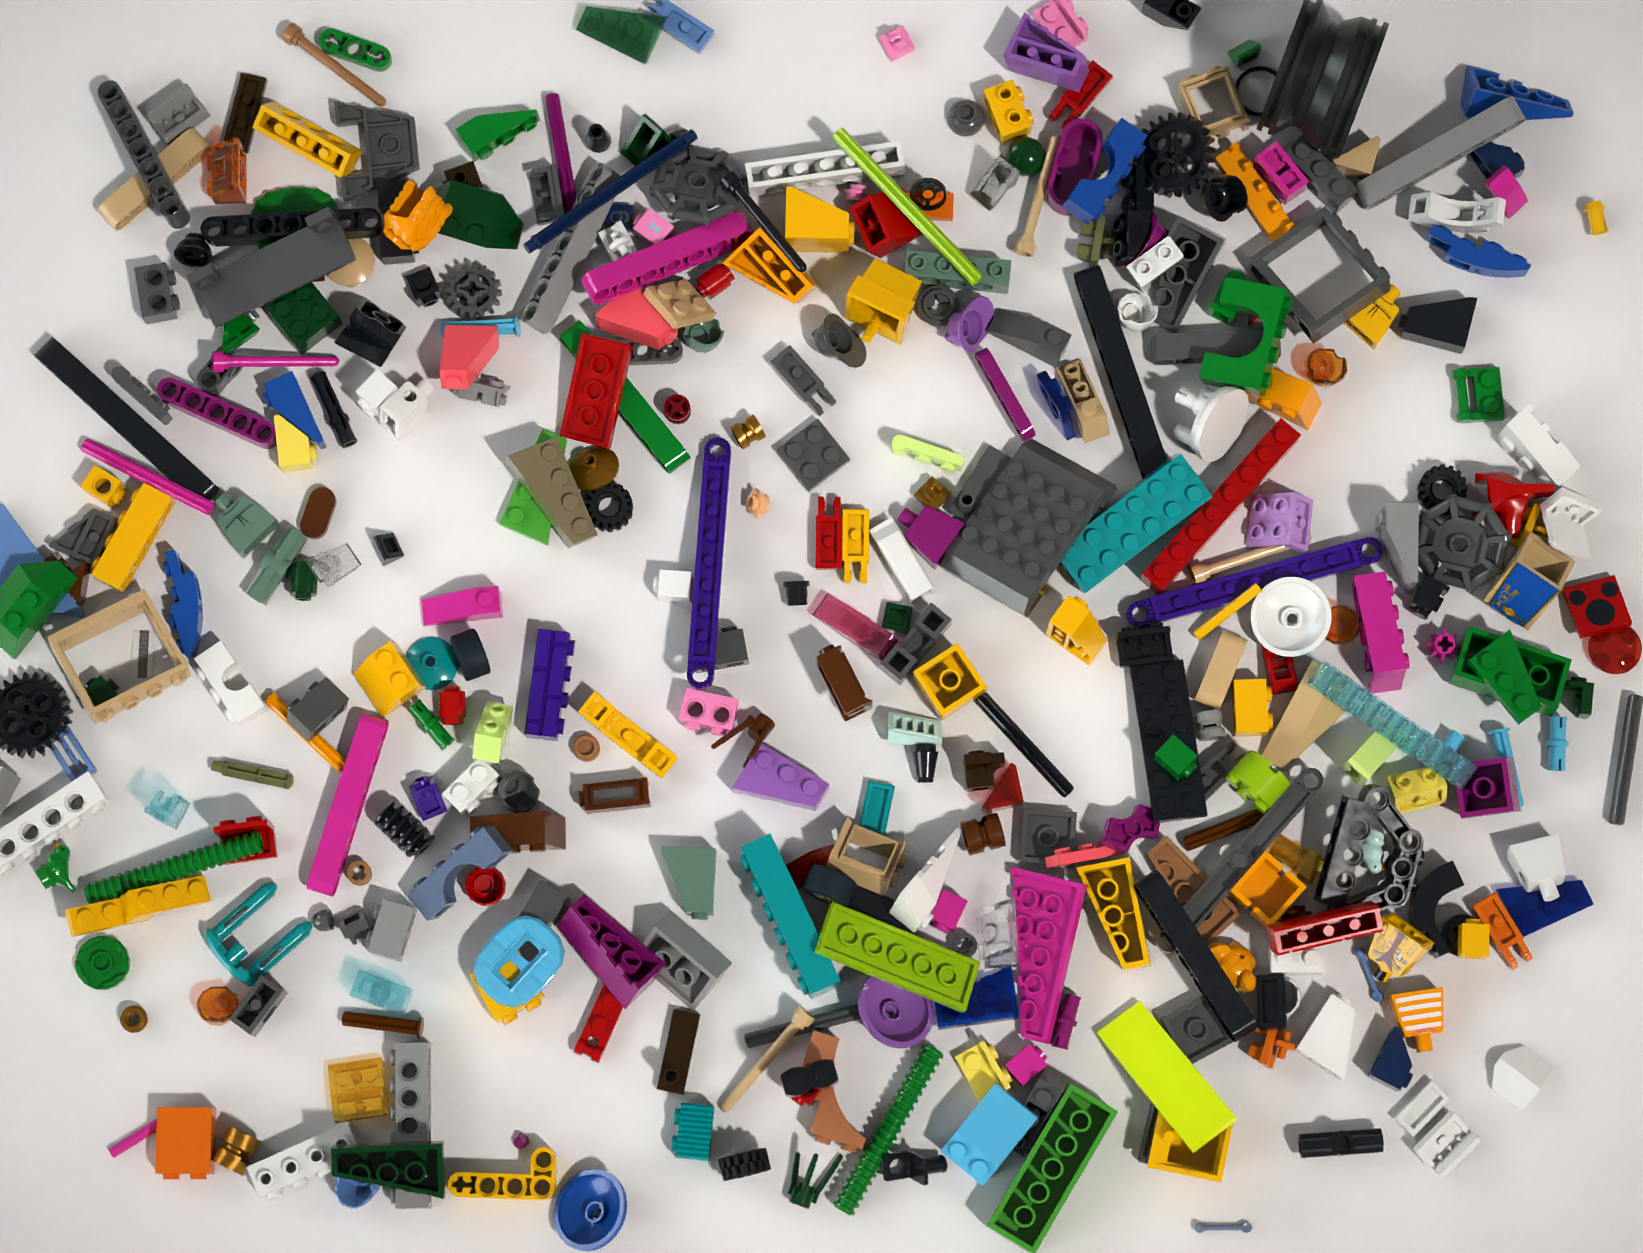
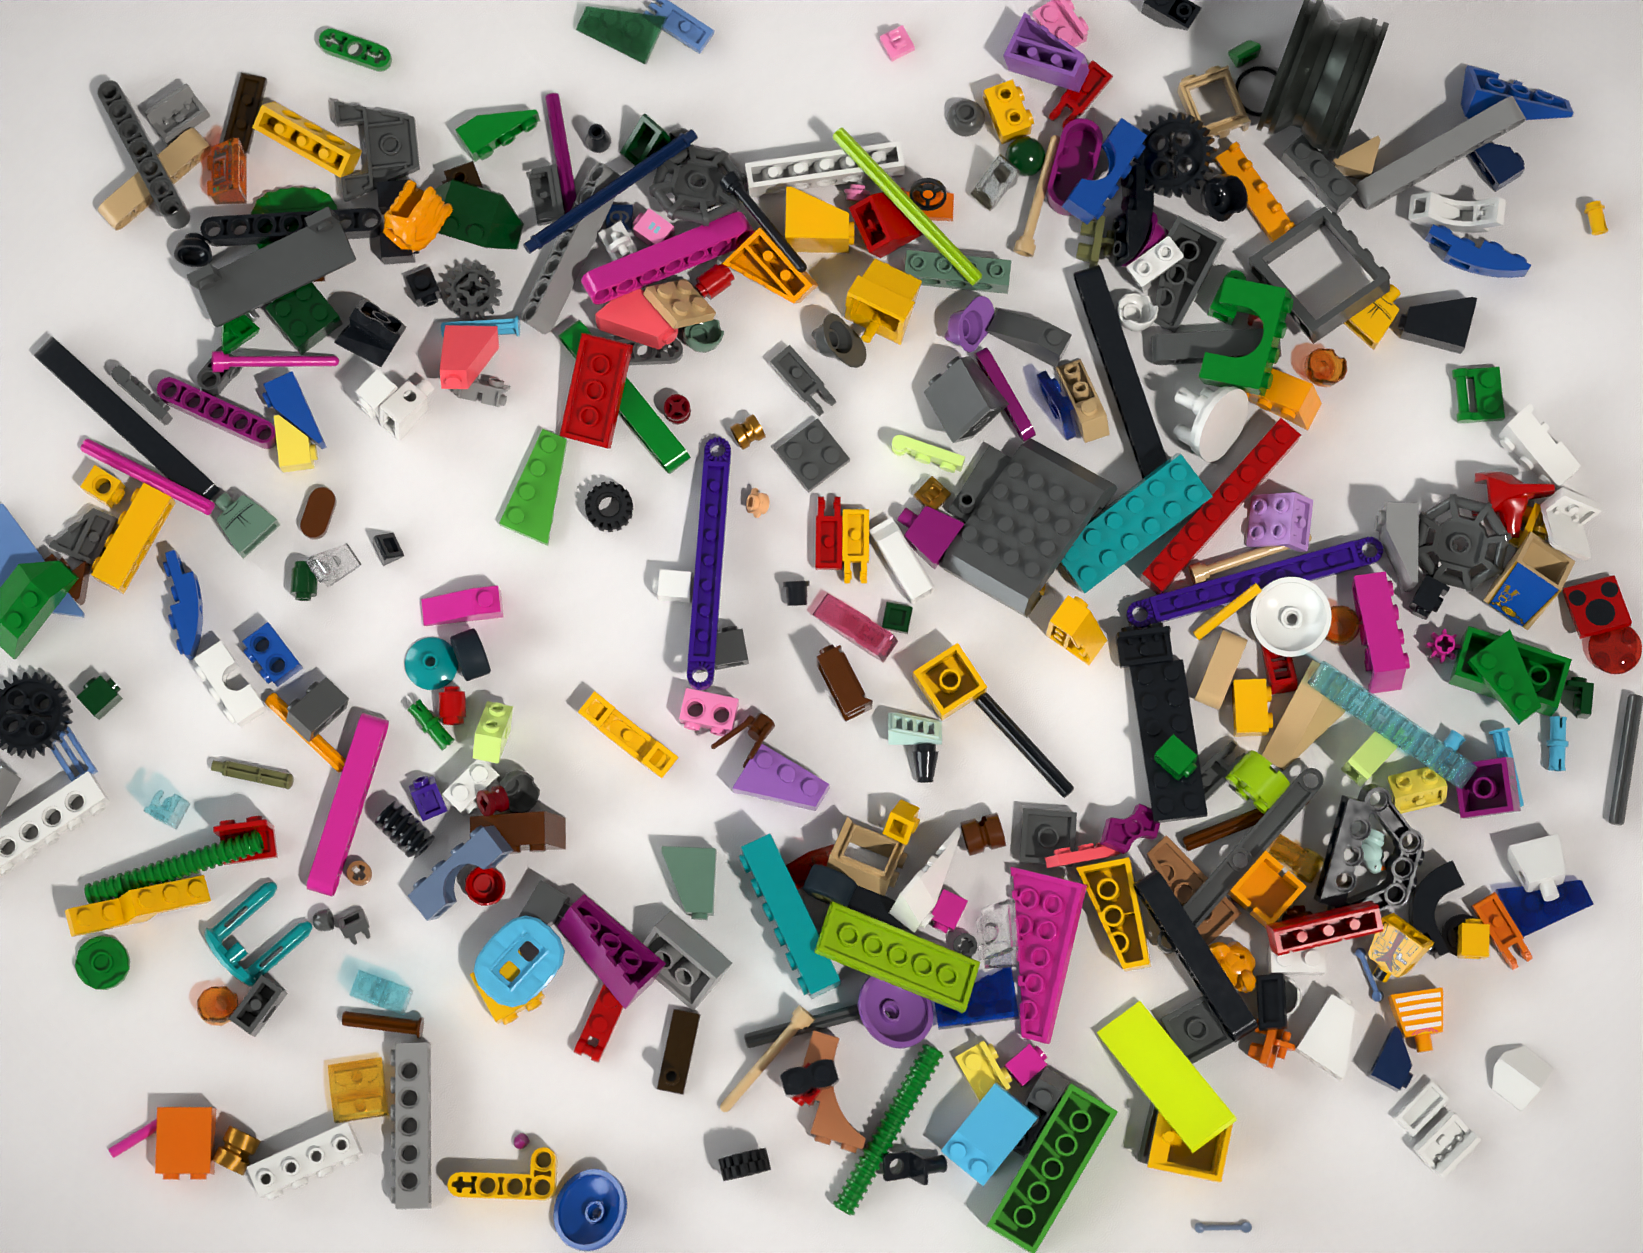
(56, 868): green animal -> none
(103, 621): tan window -> none
(126, 1015): pearl gold plate -> none
(142, 654): clear sticker -> none
(151, 294): dark grey brick -> none
(276, 565): sand green piece -> none
(276, 652): none -> blue brick
(294, 35): medium nougat piece -> none
(338, 419): black pin -> none
(354, 1193): medium blue hair -> none
(359, 270): tan dish -> none
(388, 678): yellow slope -> none
(391, 930): light grey brick -> none
(399, 1165): dark green wedge -> none
(492, 800): none -> dark red wheel
(548, 685): dark purple brick -> none
(554, 490): dark tan wedge -> none
(586, 748): medium nougat tile -> none
(594, 468): pearl gold dish -> none
(615, 795): reddish brown window -> none
(694, 1131): teal brick -> none
(803, 1193): dark green plant -> none
(877, 807): teal tile -> none
(902, 822): none -> yellow brick
(916, 644): dark grey arch -> none
(944, 296): dark grey gear -> none
(964, 399): none -> dark grey slope
(979, 769): dark brown brick -> none
(1006, 793): clear red slope -> none
(1066, 1021): magenta pin -> none
(1210, 725): light grey wheel -> none
(1280, 172): dark pink brick -> none
(1323, 1145): black piece -> none
(1437, 474): black tyre -> none
(1505, 186): dark pink slope -> none

